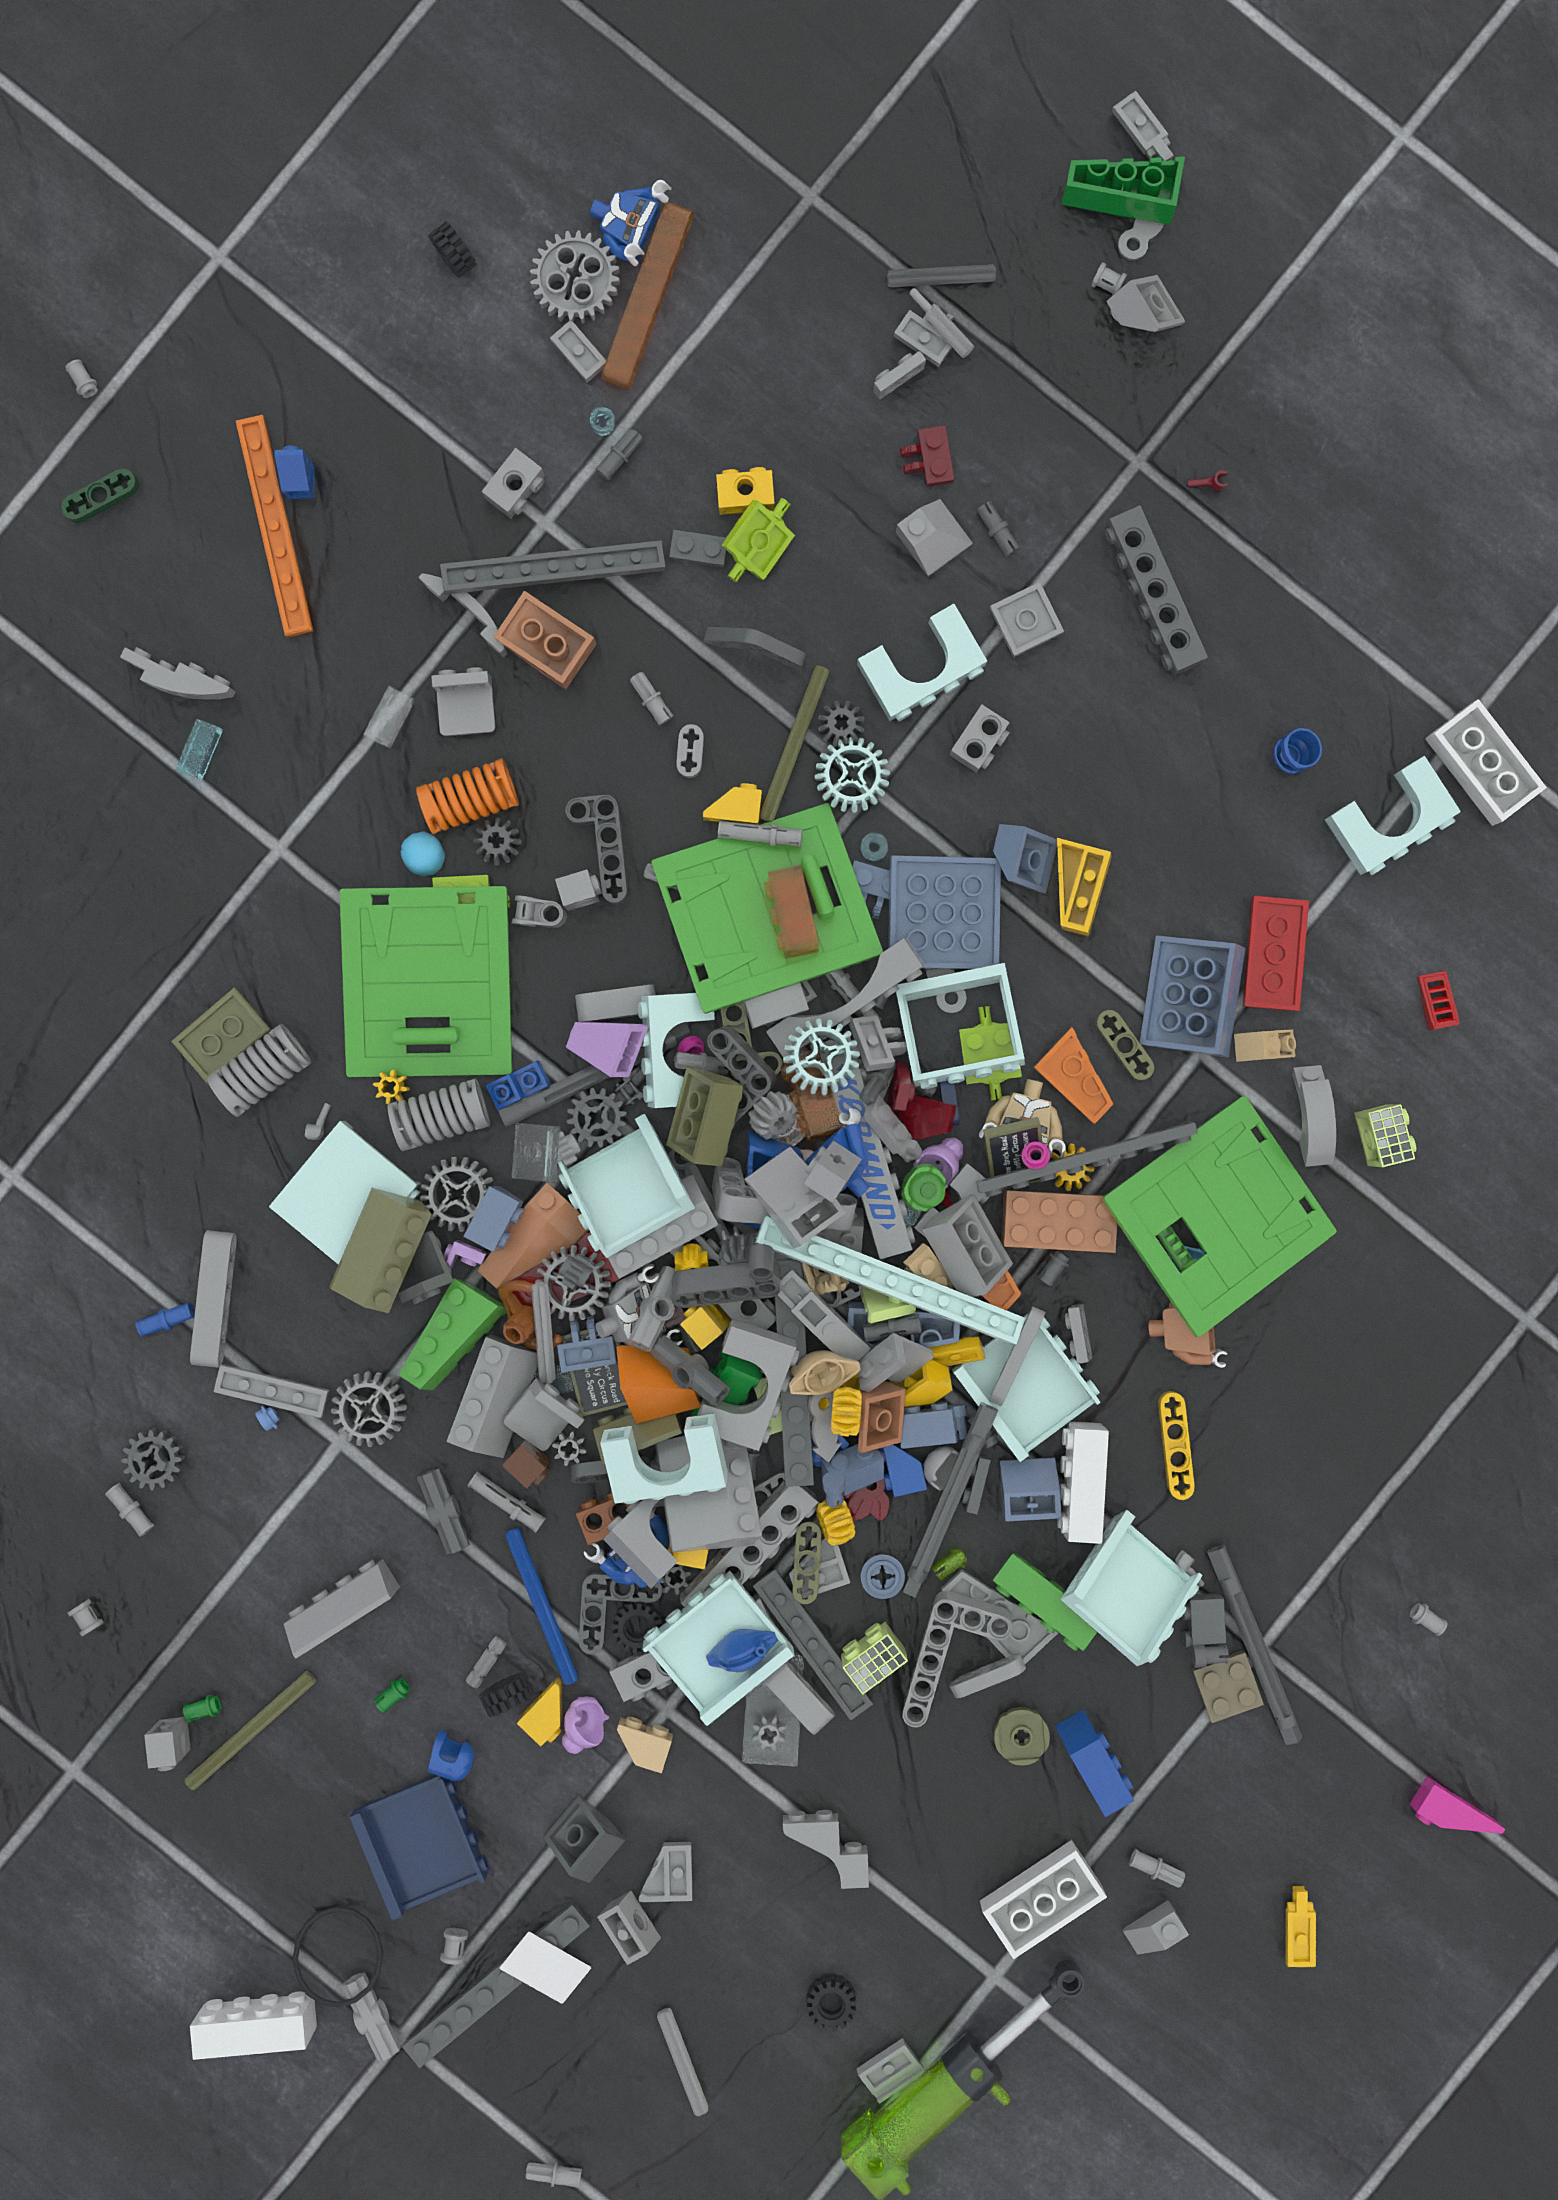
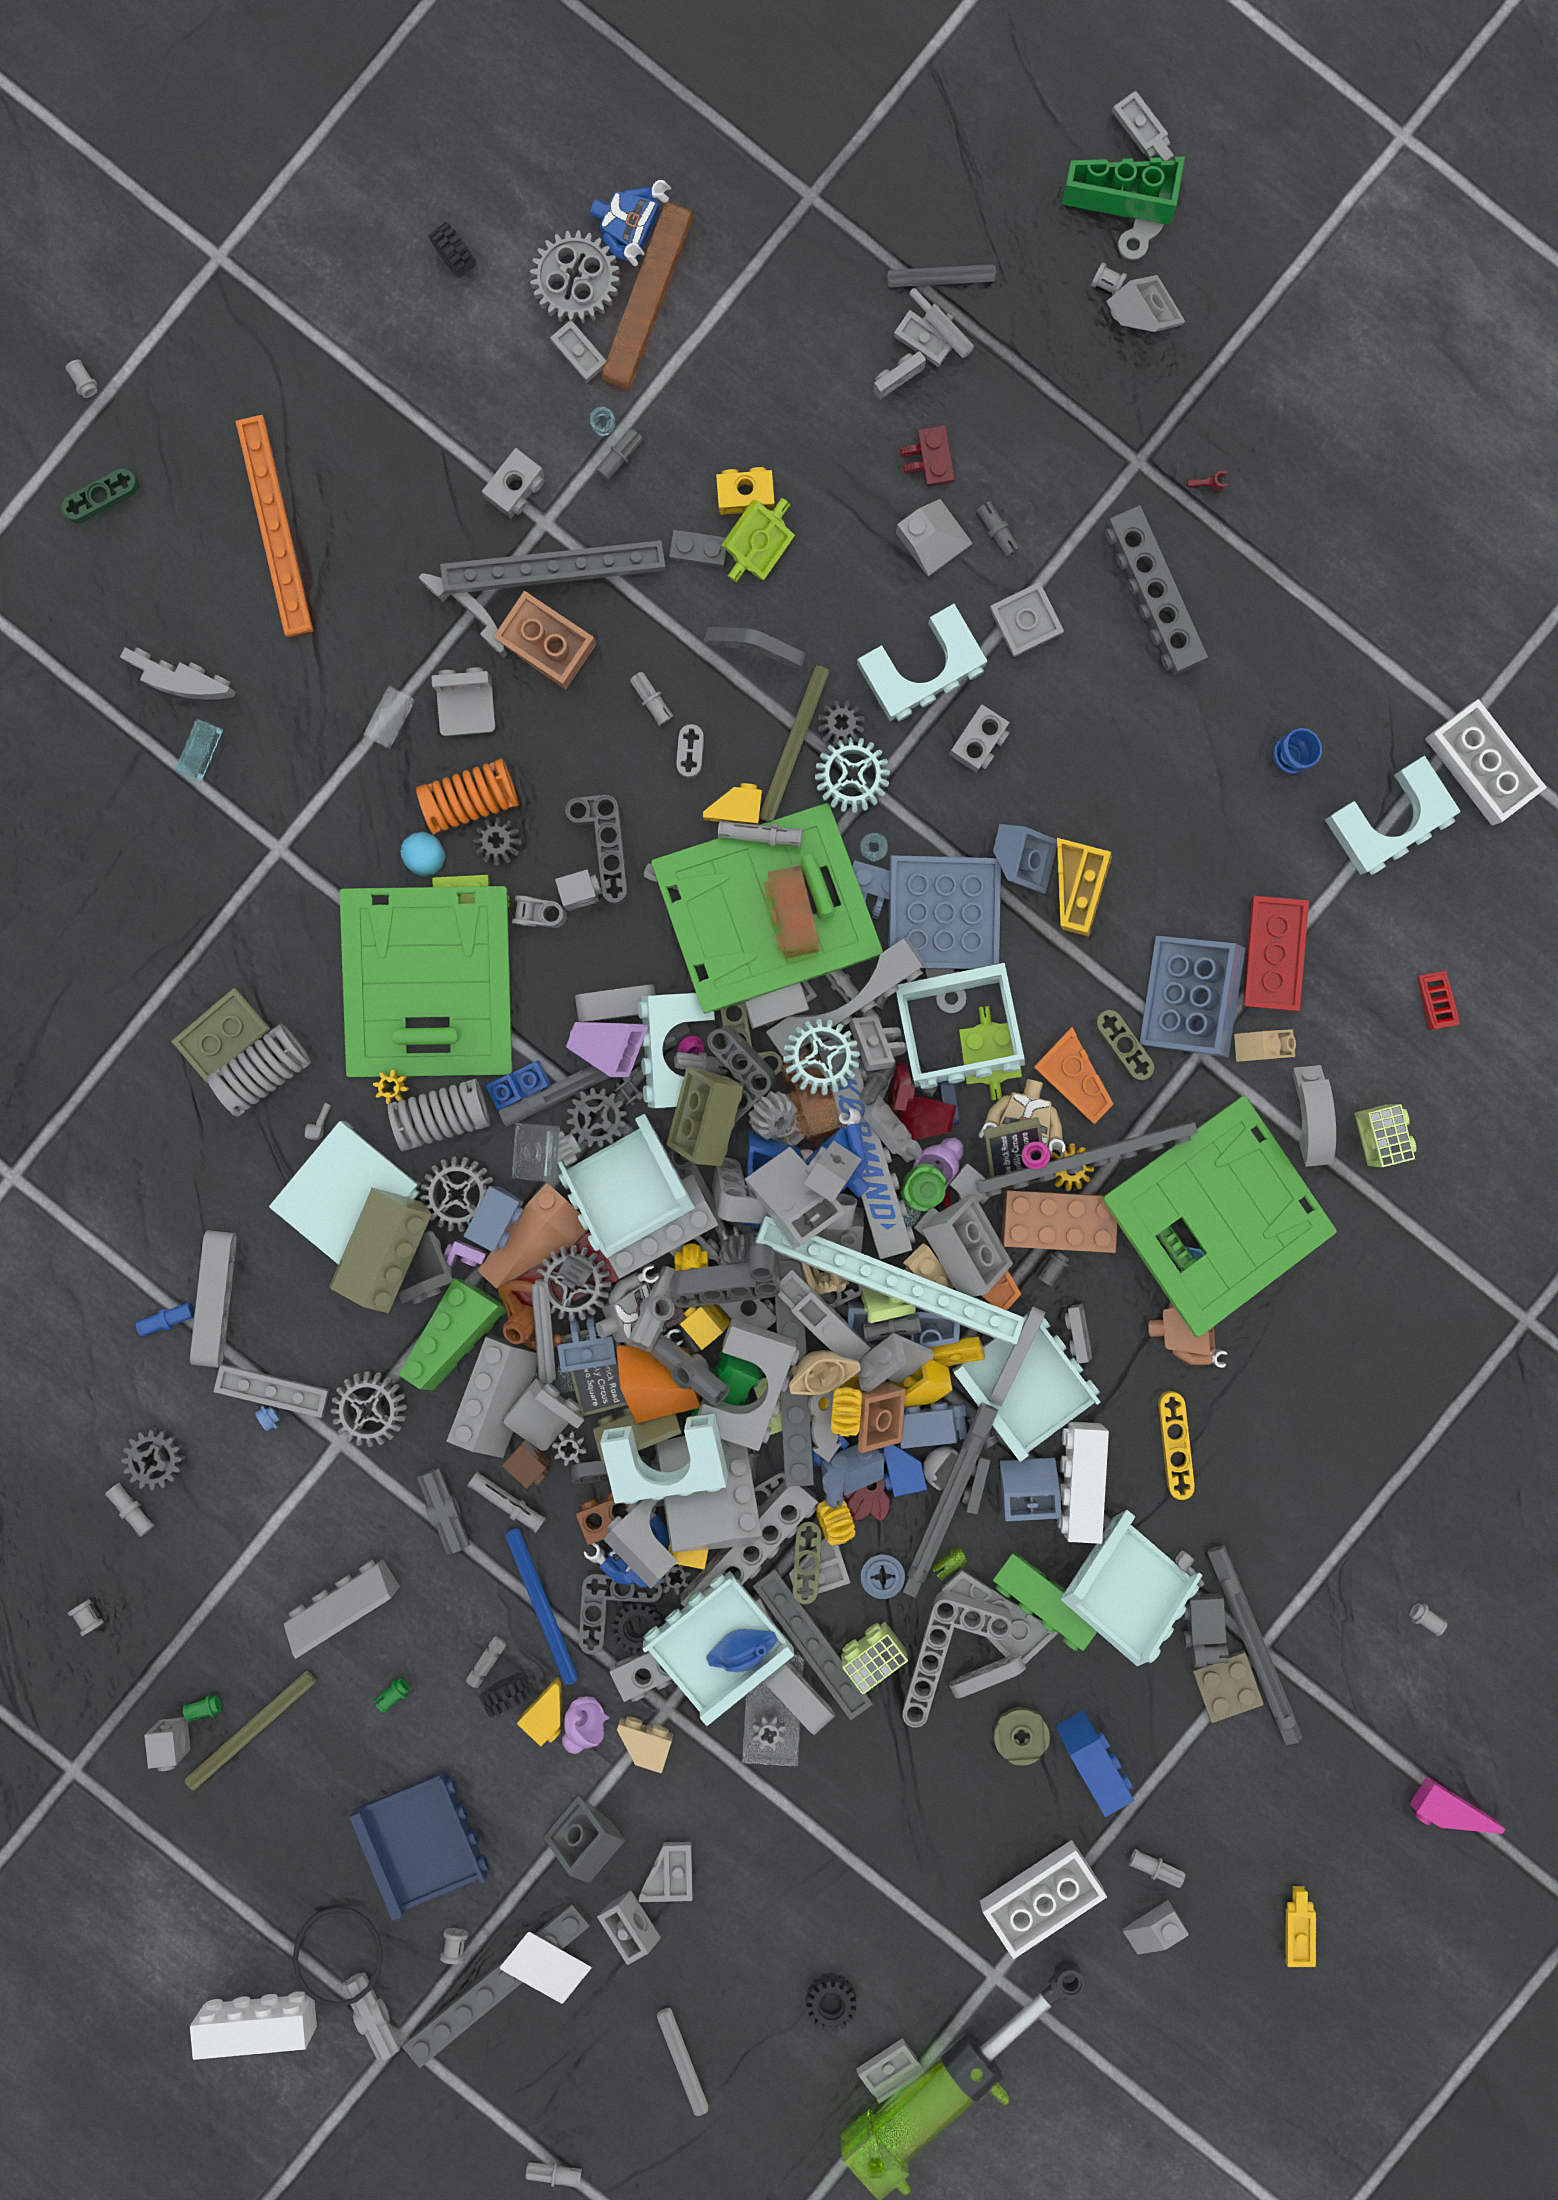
(295, 473): blue slope -> none
(451, 1758): blue helmet -> none
(821, 1833): light grey arch -> none

